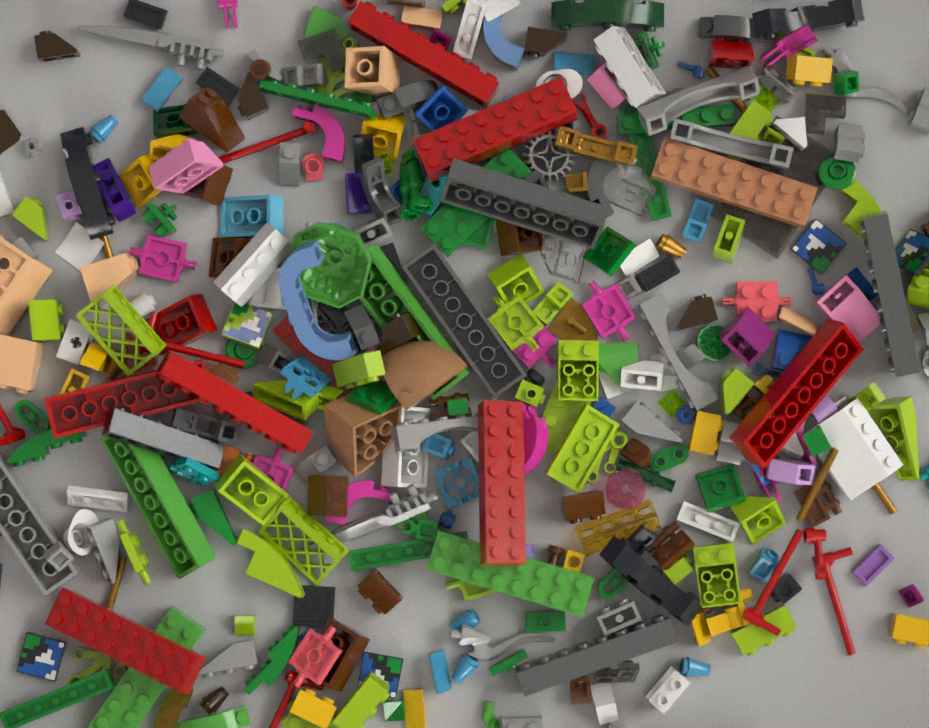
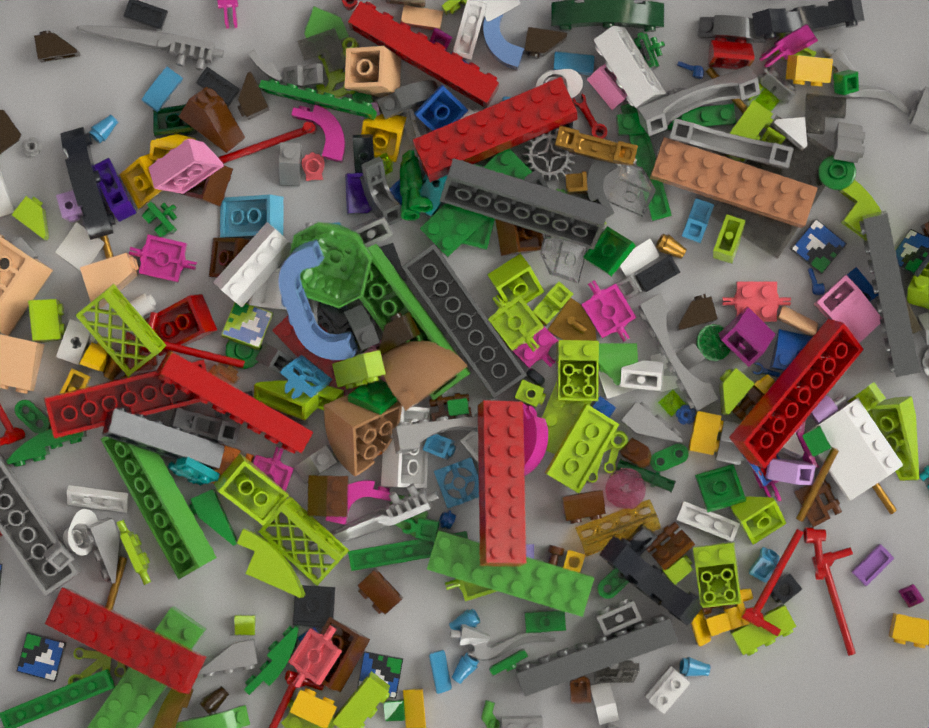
(260, 69): reddish brown tile -> none

